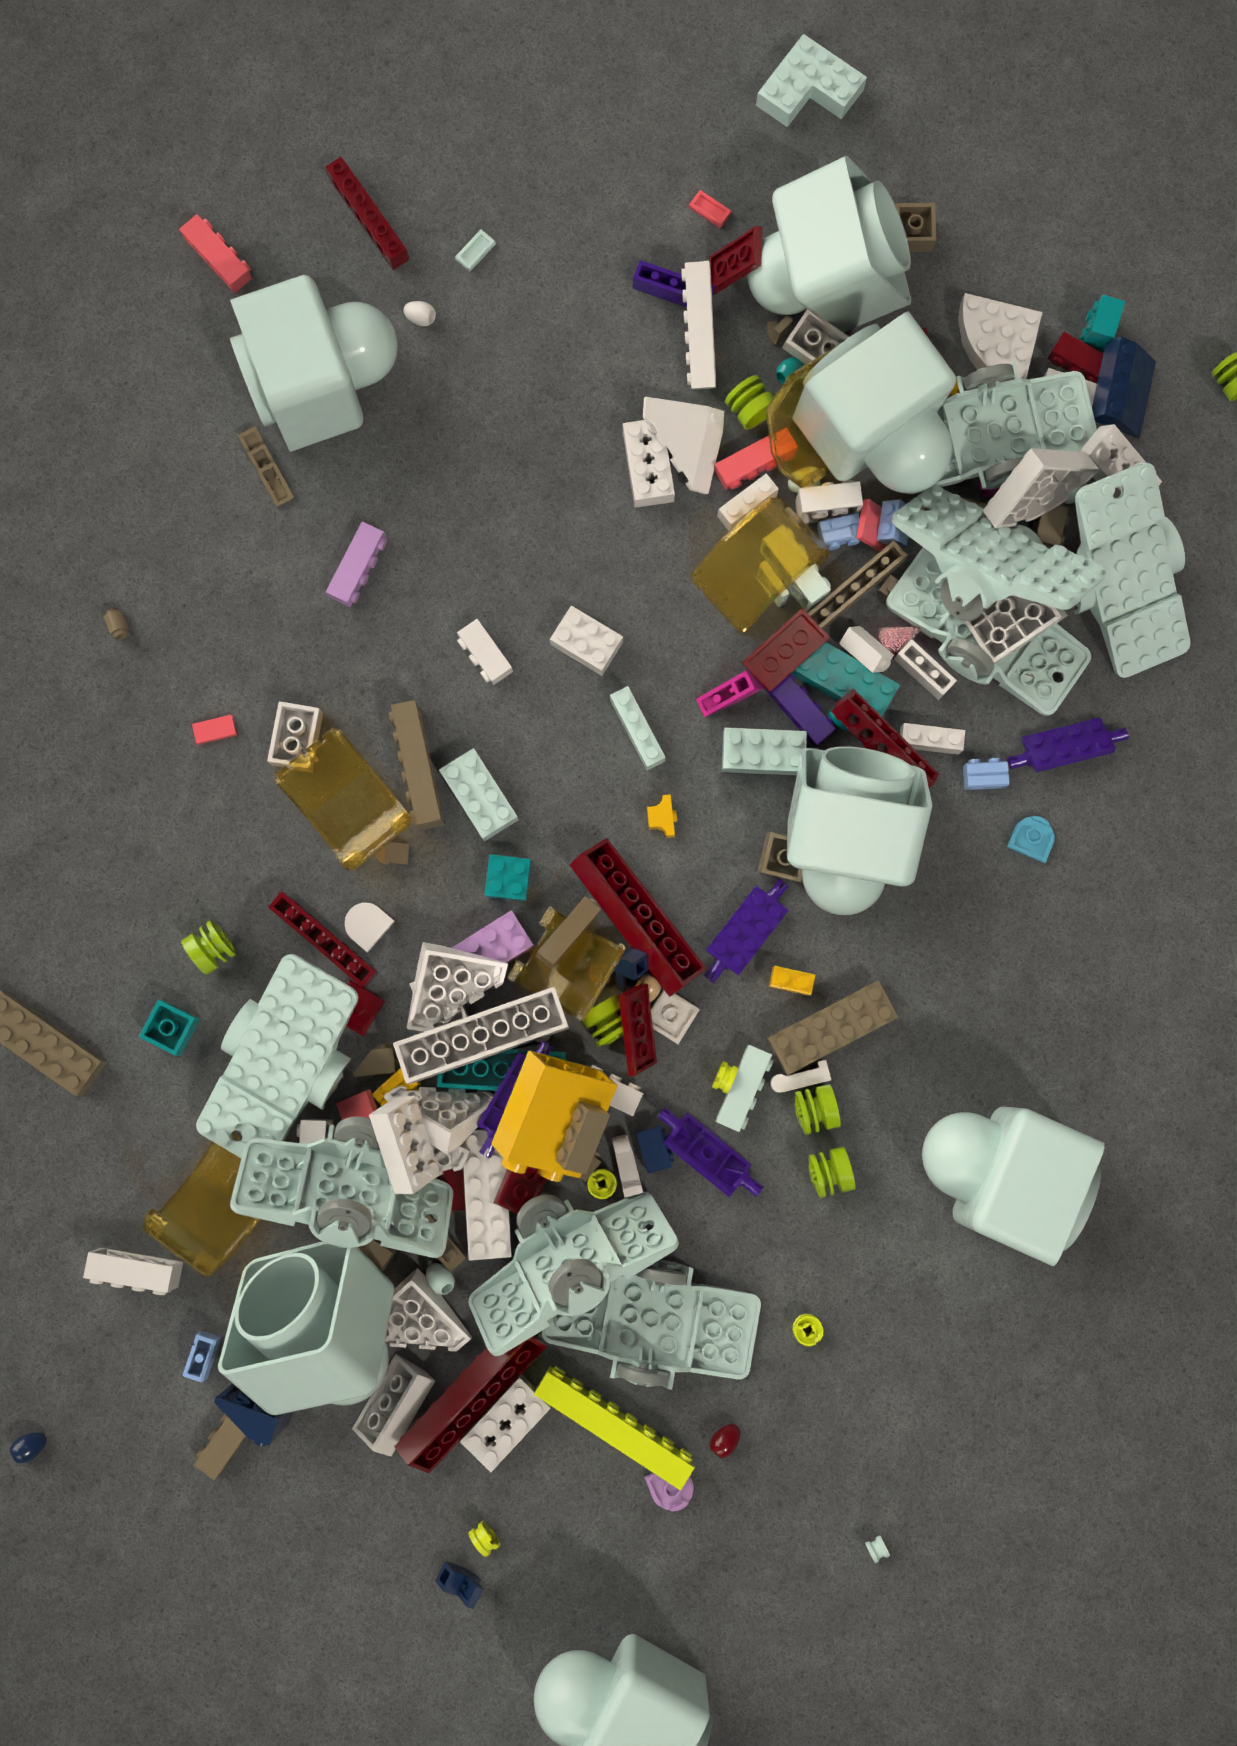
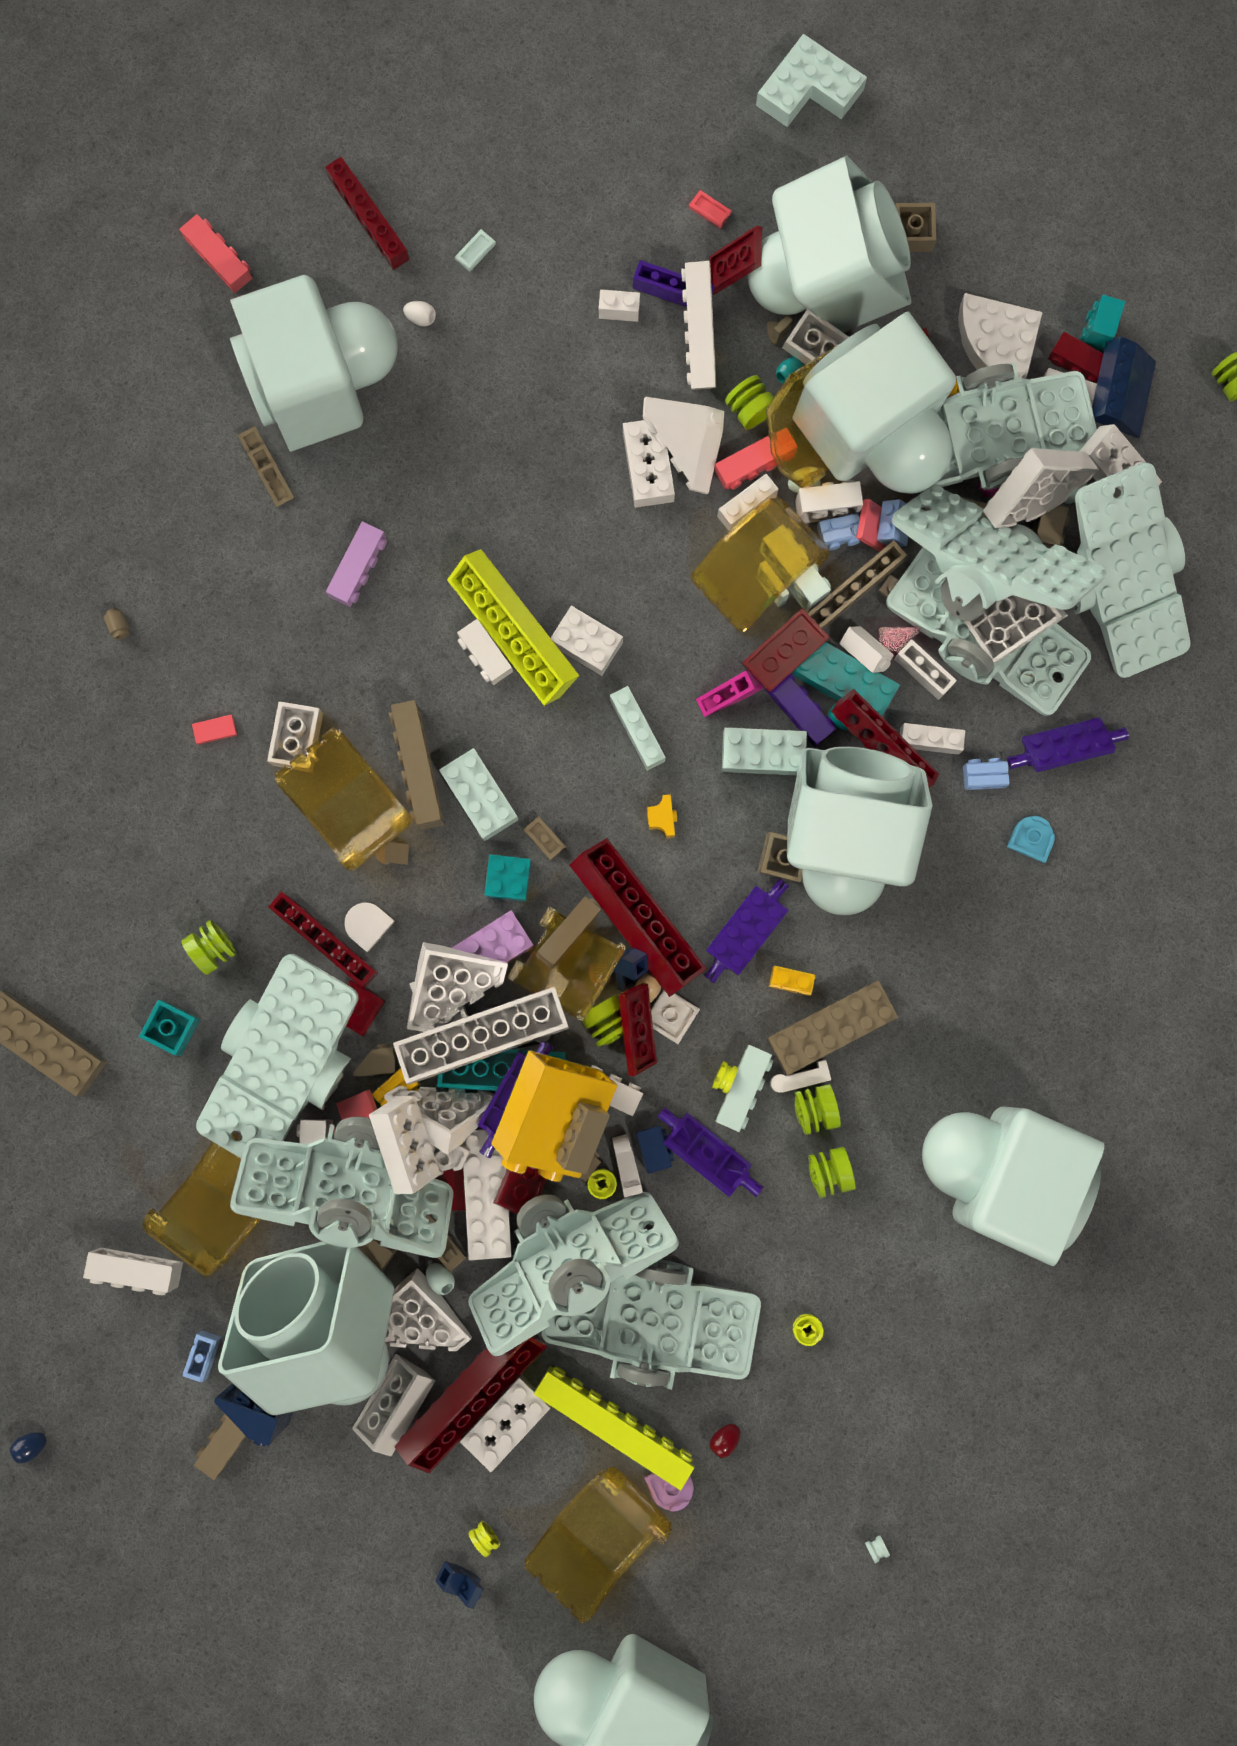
(512, 627): none -> neon yellow brick
(544, 838): none -> dark tan plate
(596, 1542): none -> clear yellow windscreen
(619, 305): none -> white brick

